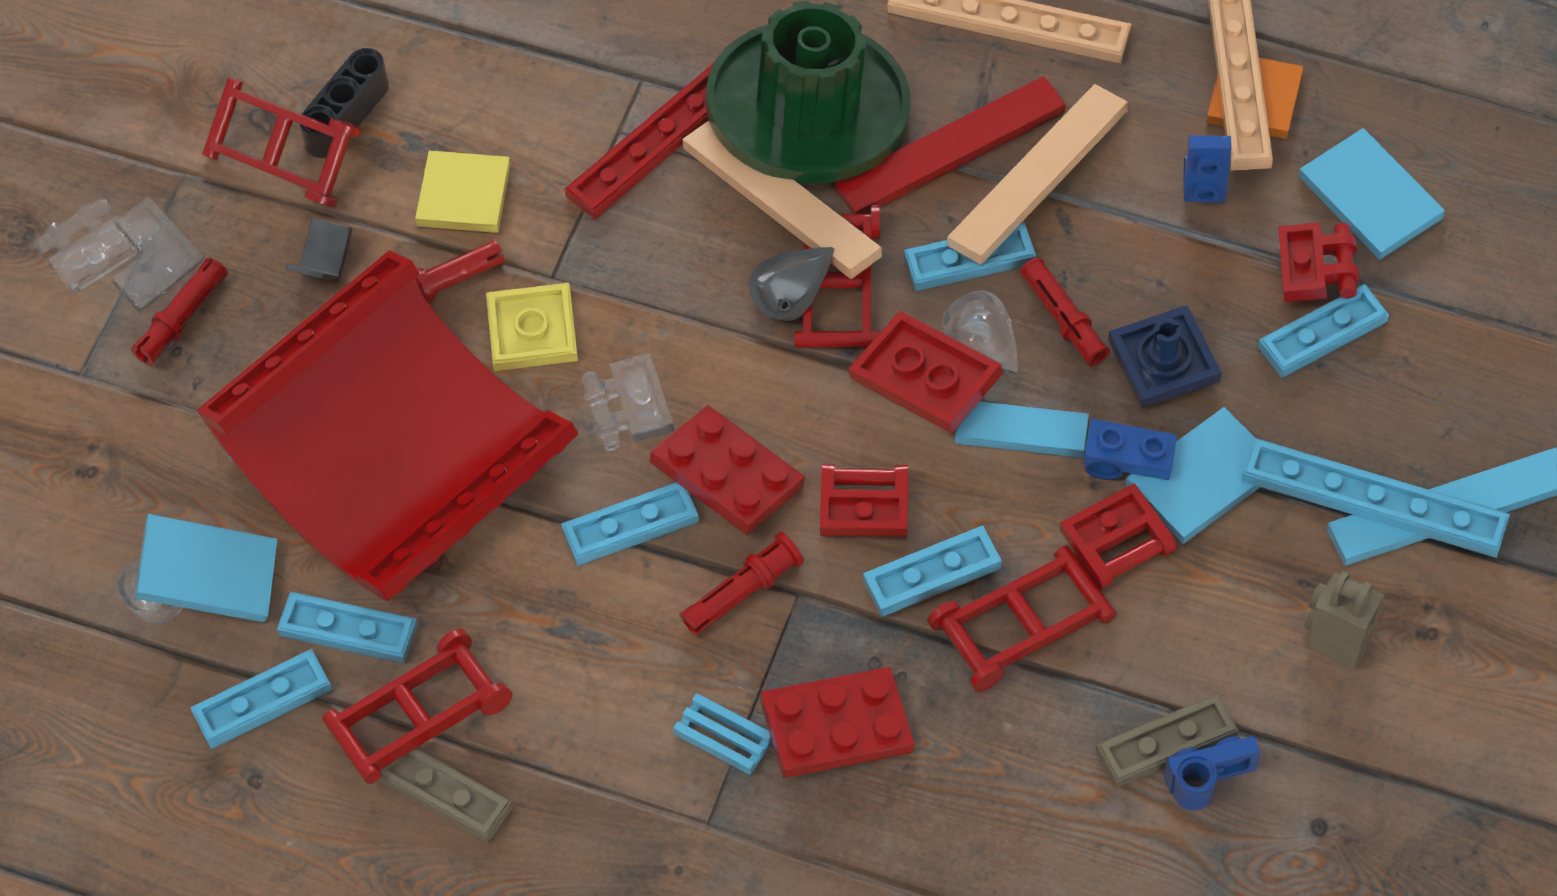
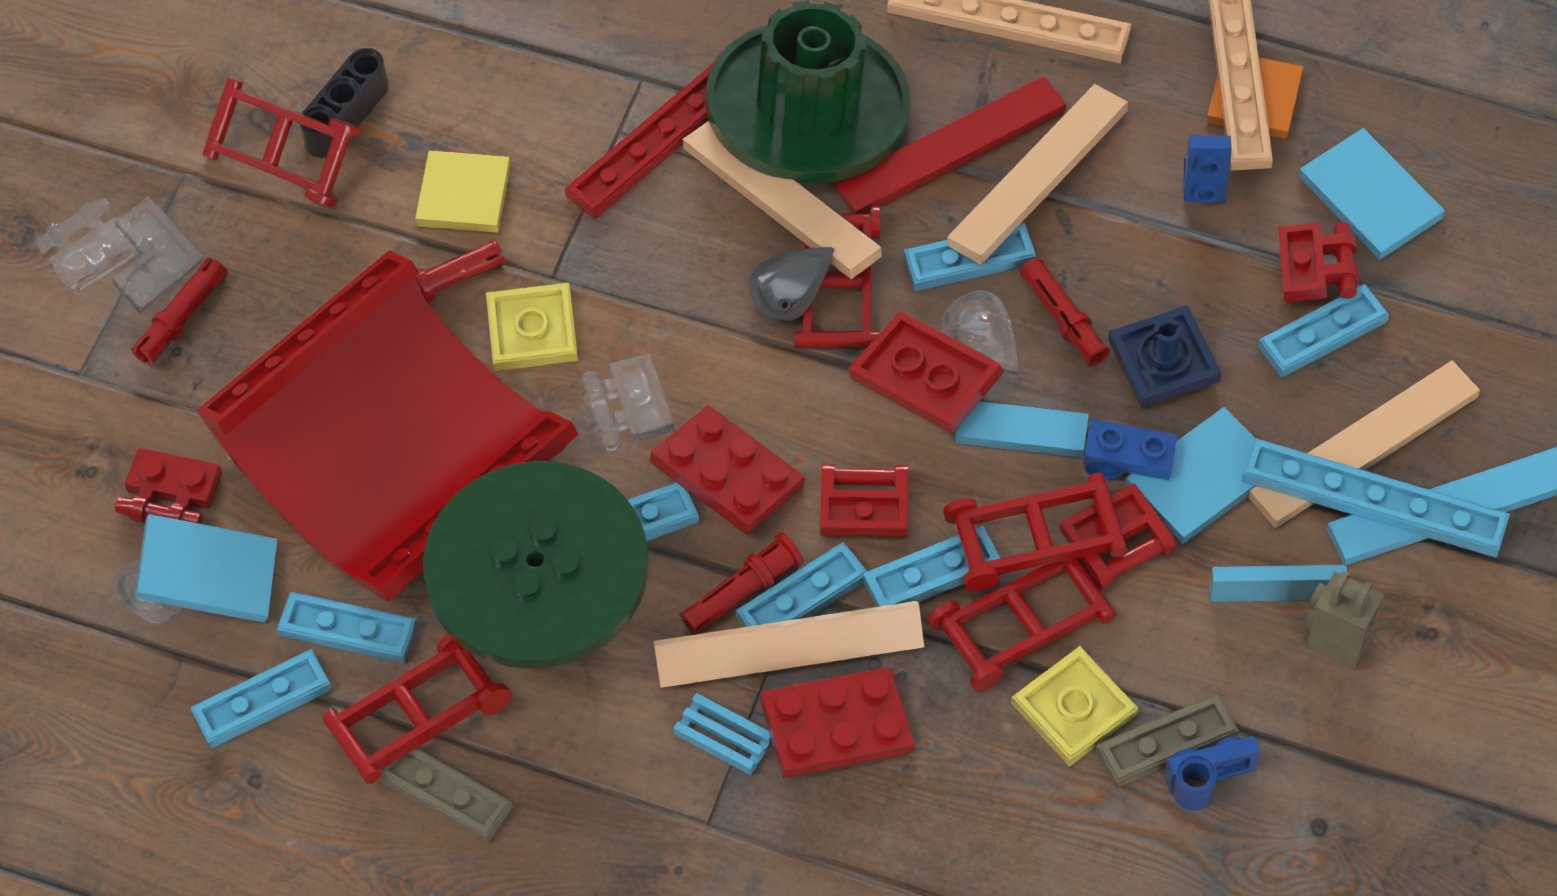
(171, 479): none -> red plate
(324, 250): black bracket -> none
(536, 564): none -> dark green piece
(789, 644): none -> light nougat tile
(806, 590): none -> medium azure tile
(984, 574): none -> red piece
(1074, 706): none -> light yellow tile
(1269, 582): none -> medium azure tile
(1380, 433): none -> light nougat tile

